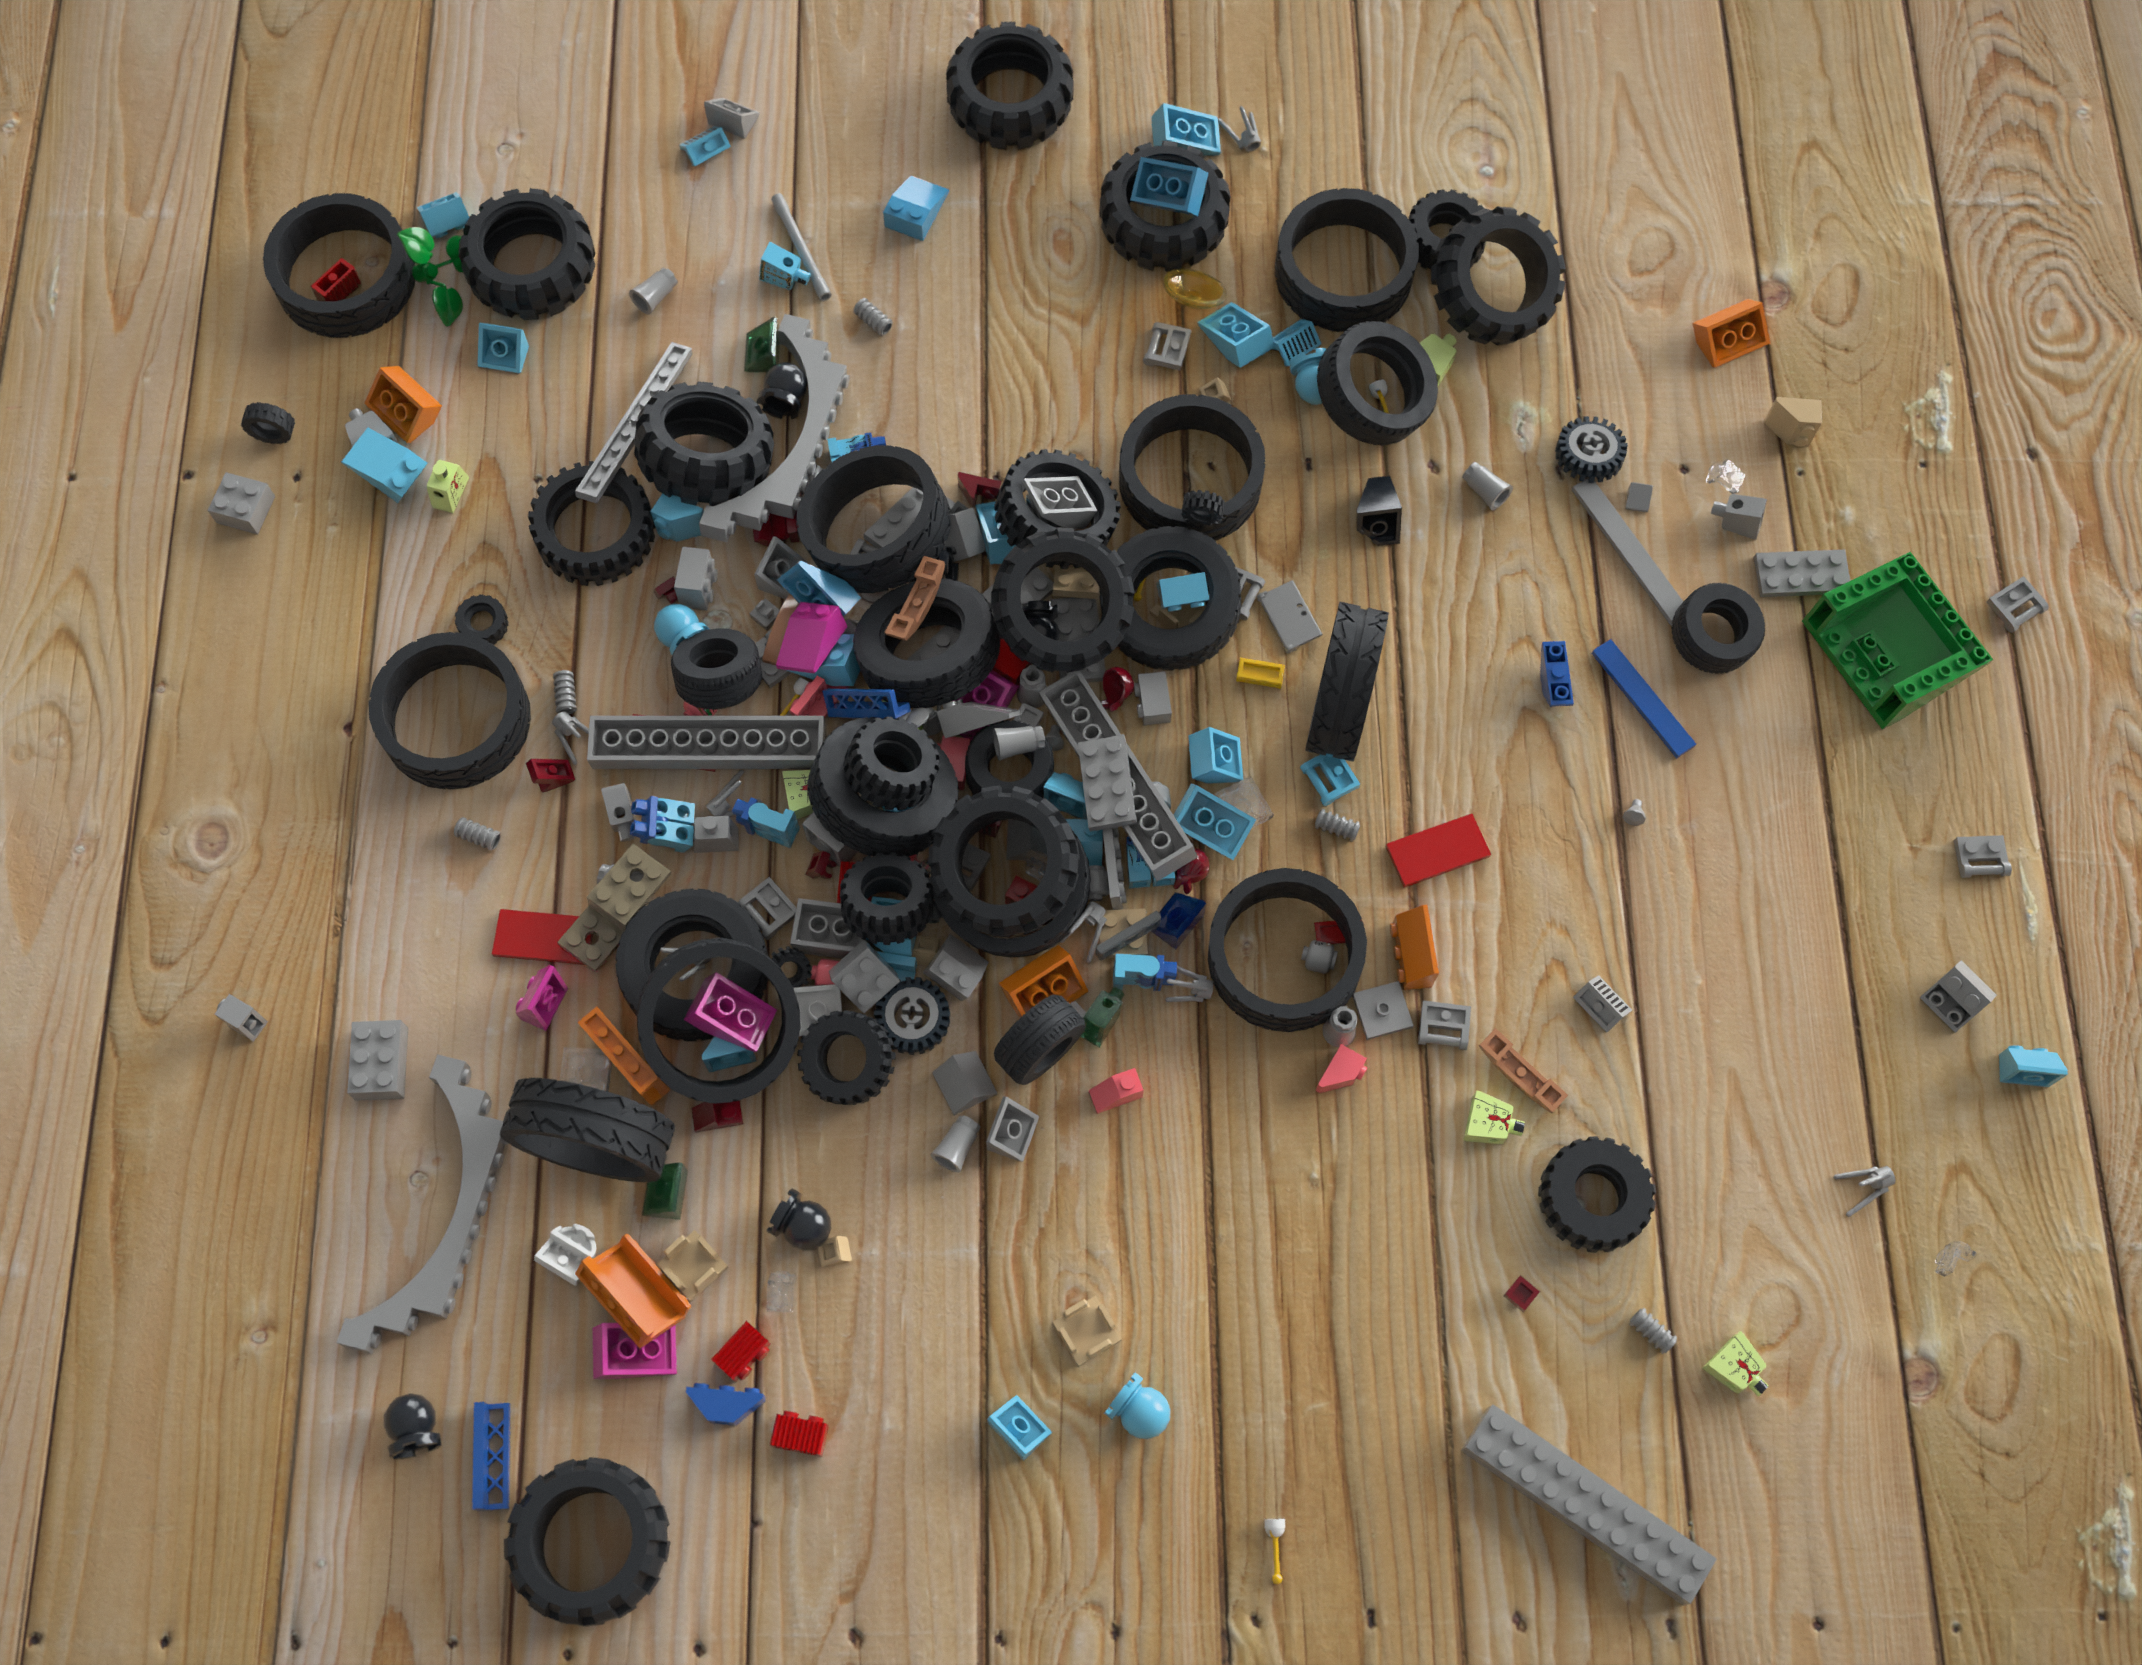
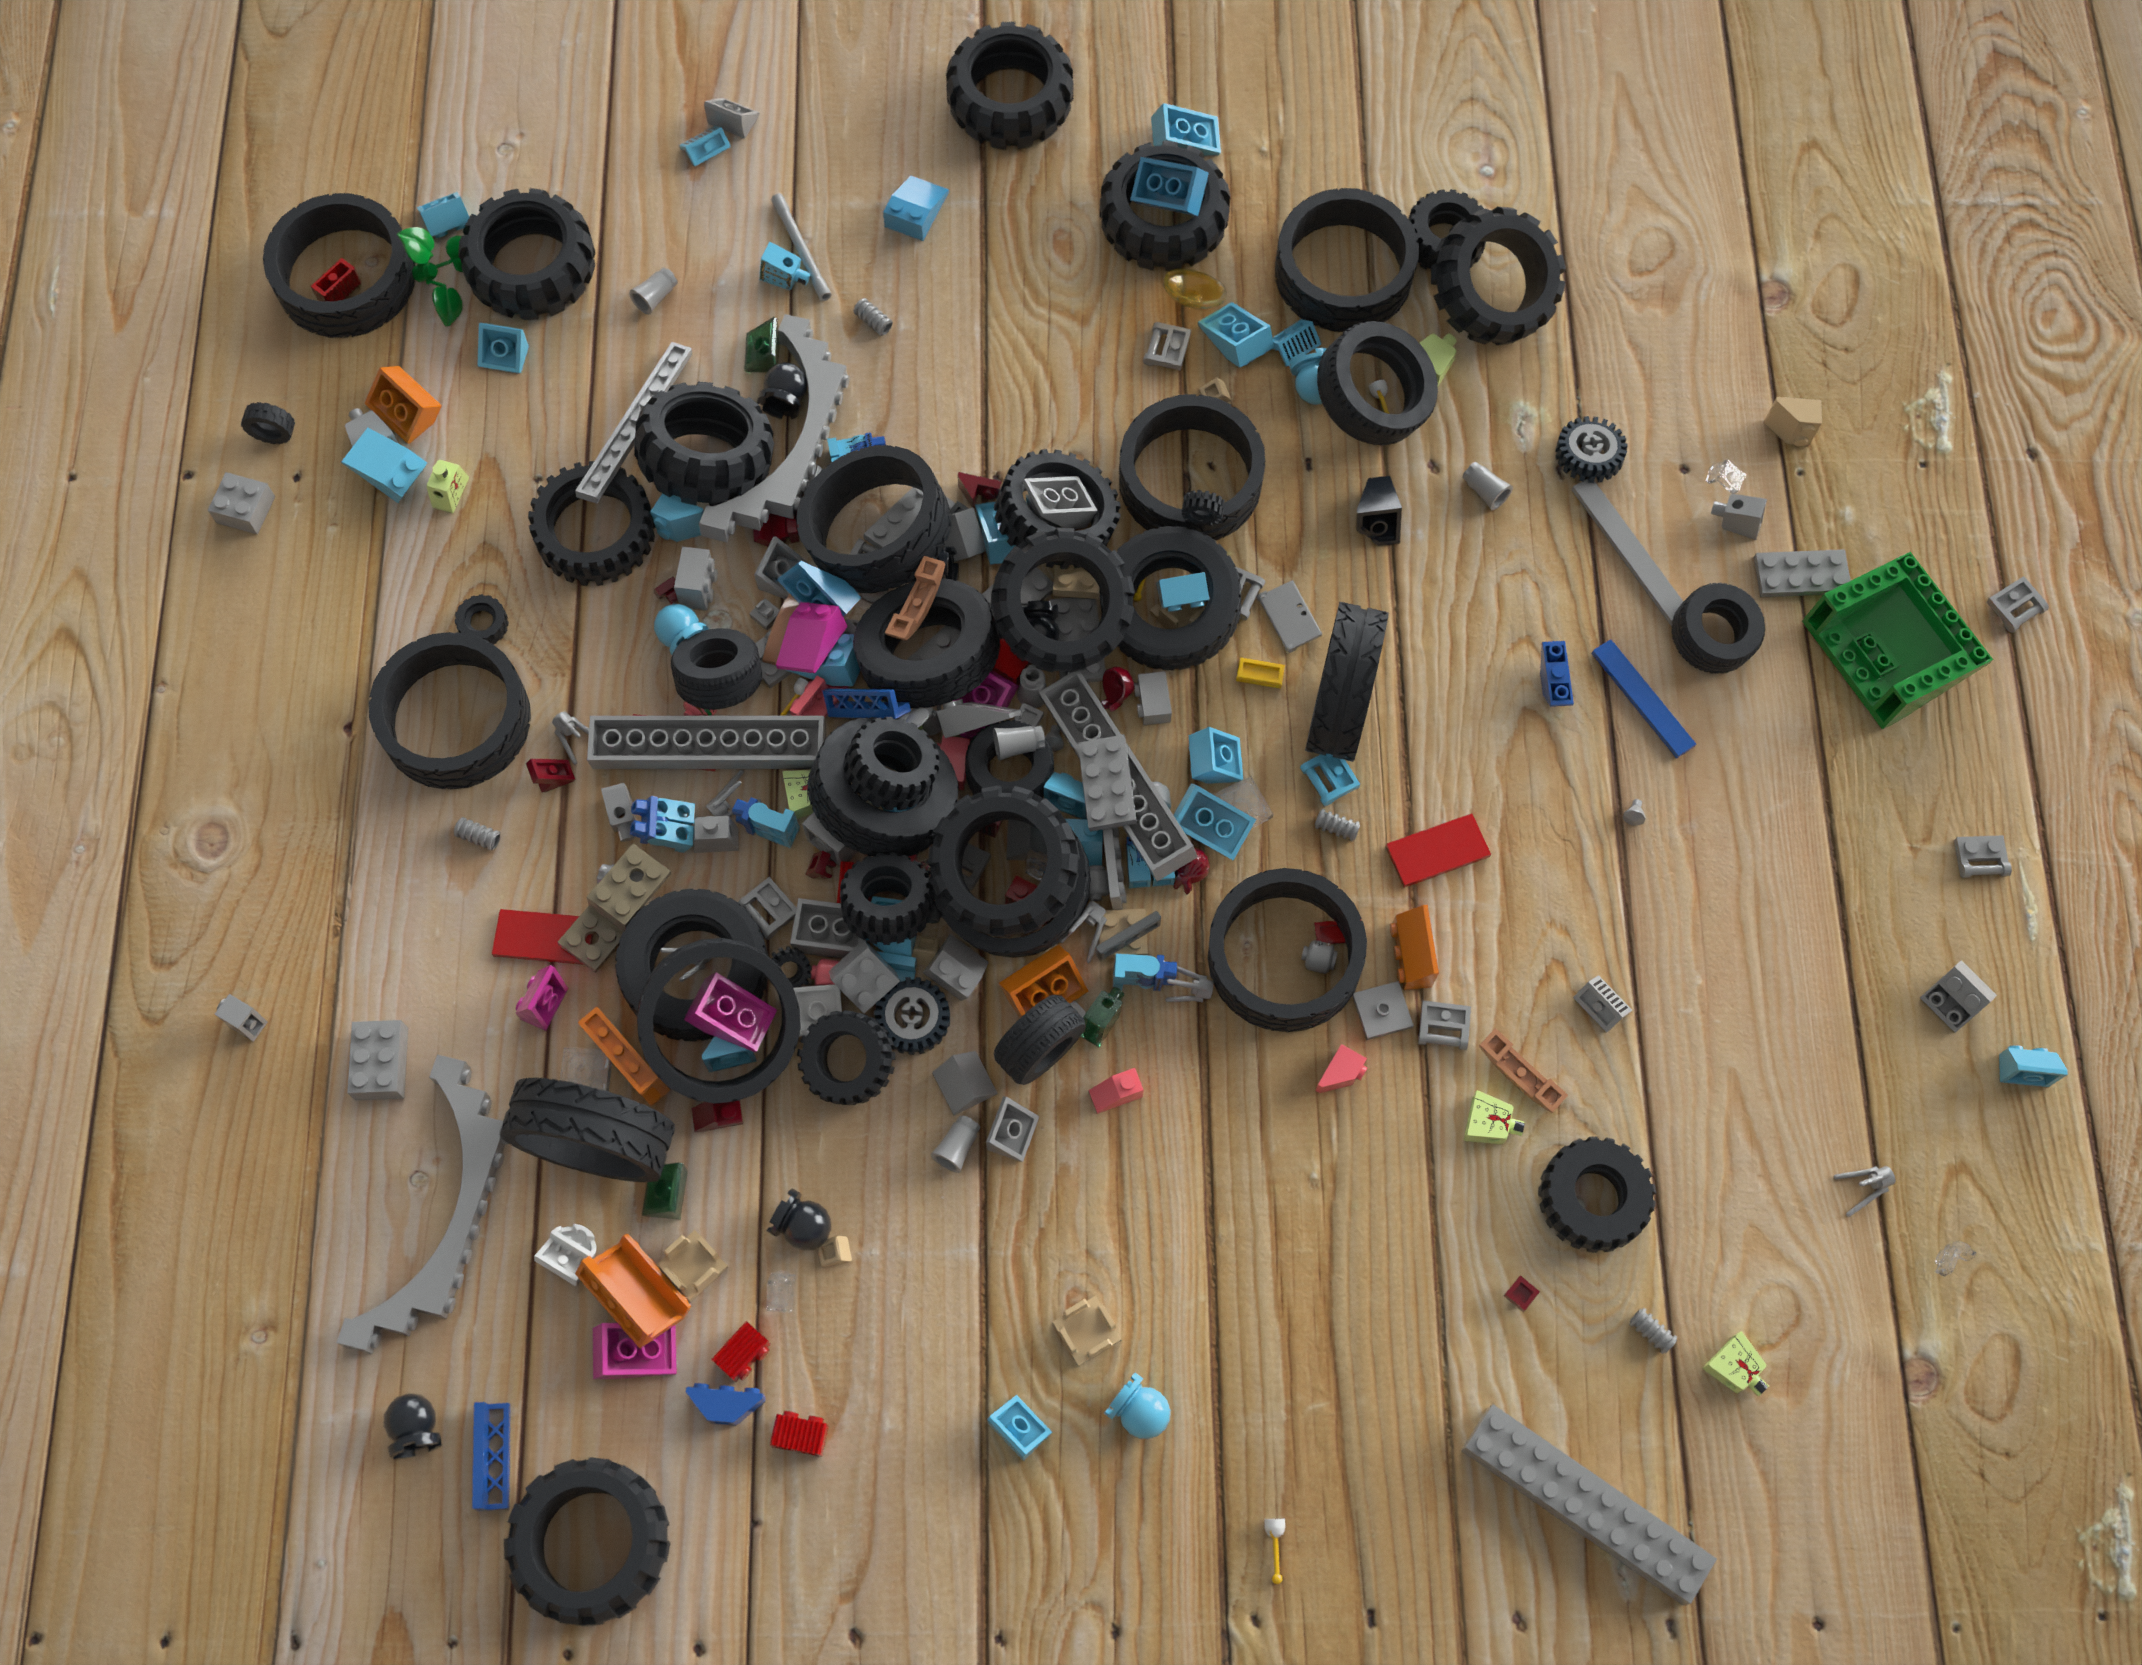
(564, 691): light grey piece -> none
(1179, 918): clear blue slope -> none
(1249, 137): light grey plant -> none
(1338, 1033): light grey plant -> none
(1639, 497): light grey slope -> none
(1732, 332): orange slope -> none

